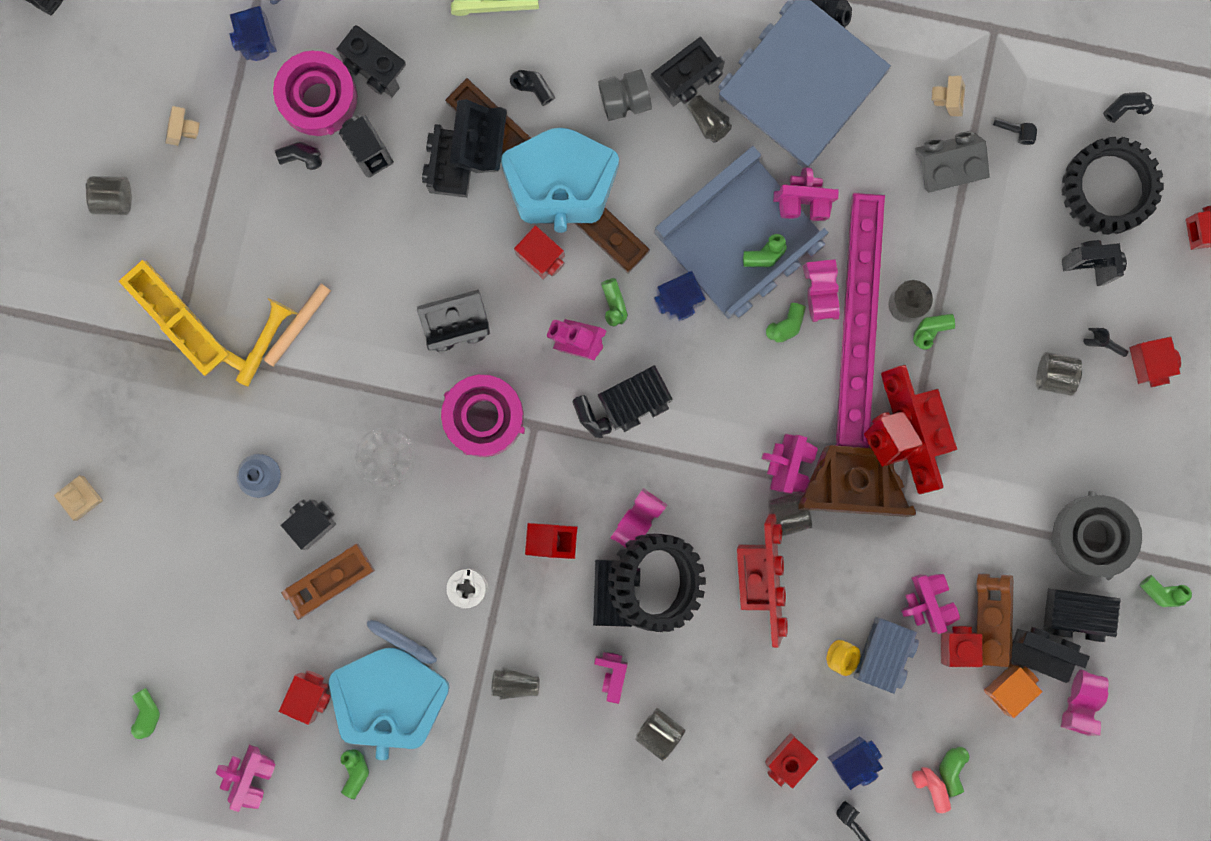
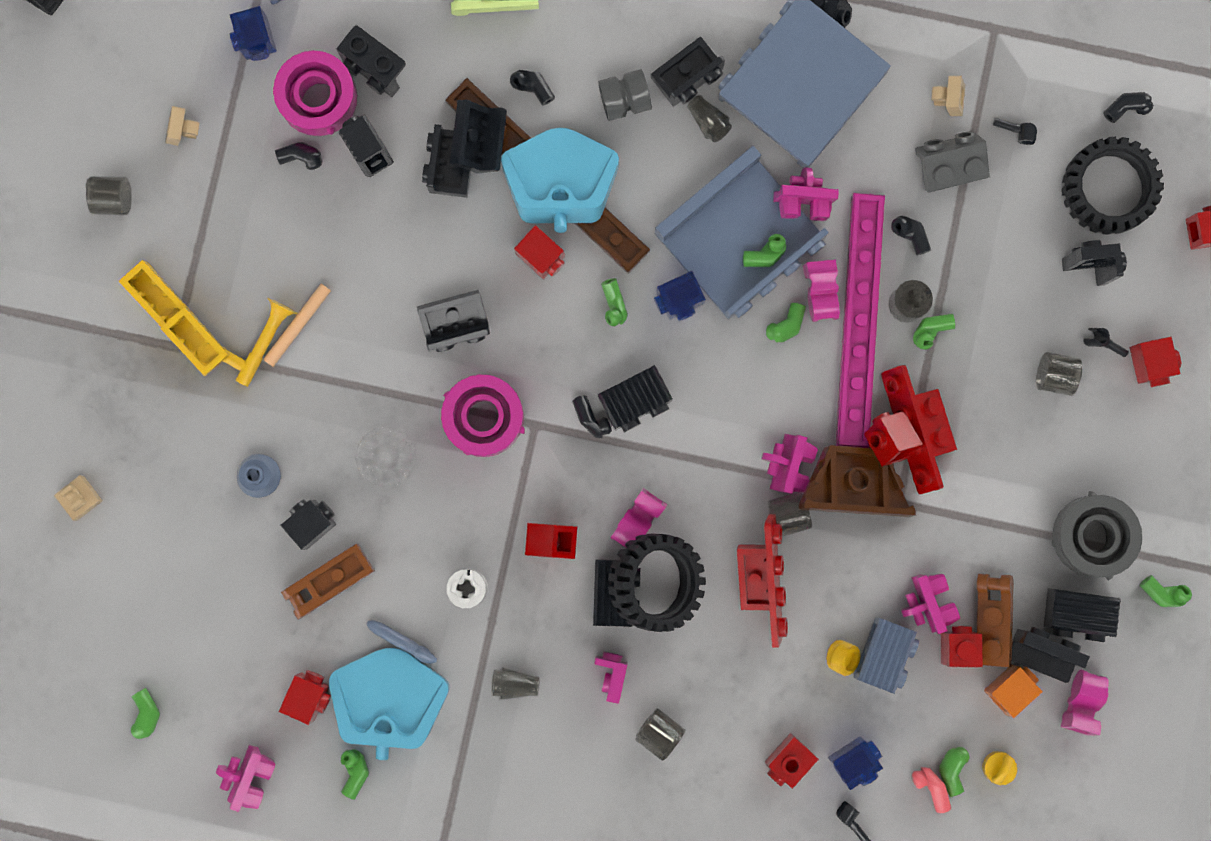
(576, 338): dark pink hips -> none
(913, 231): none -> black arm
(999, 768): none -> yellow tile

